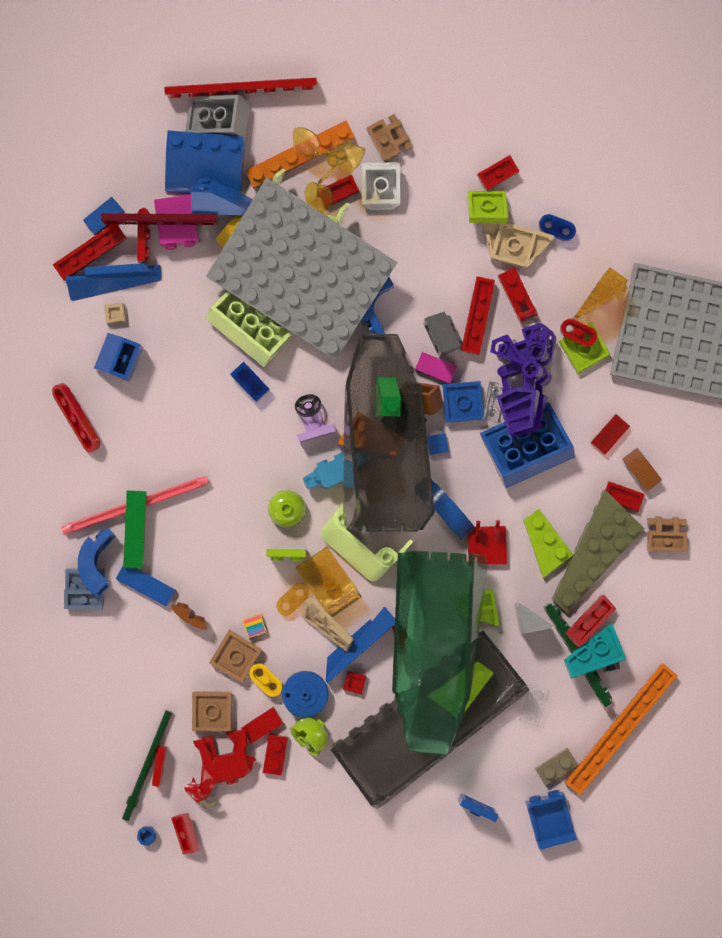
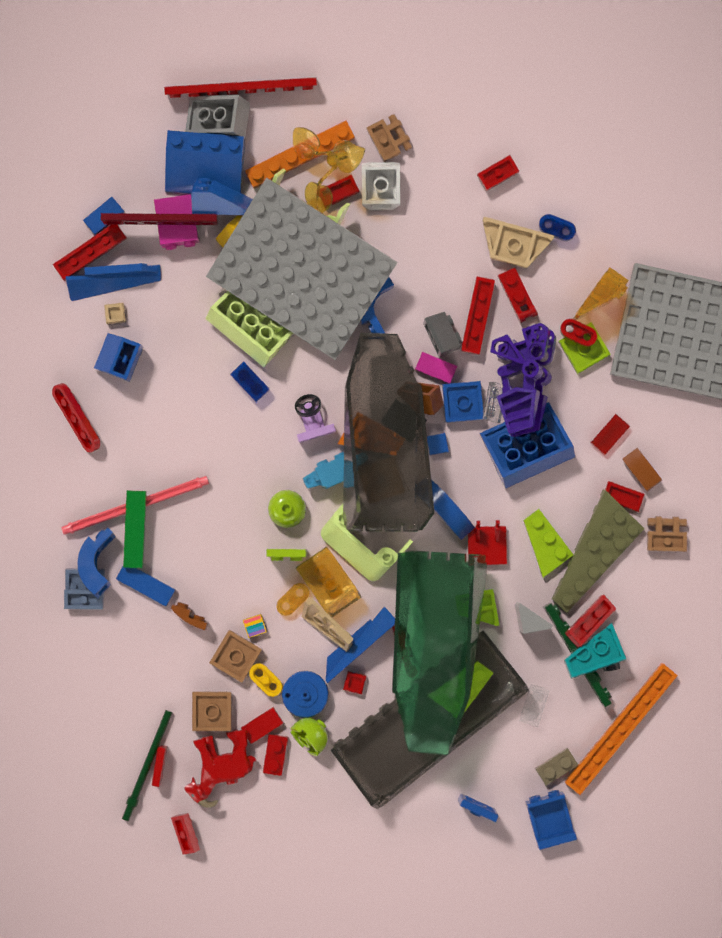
(143, 236): red plate -> none
(146, 835): blue tile -> none
(387, 397): green slope -> none
(487, 207): lime plate -> none

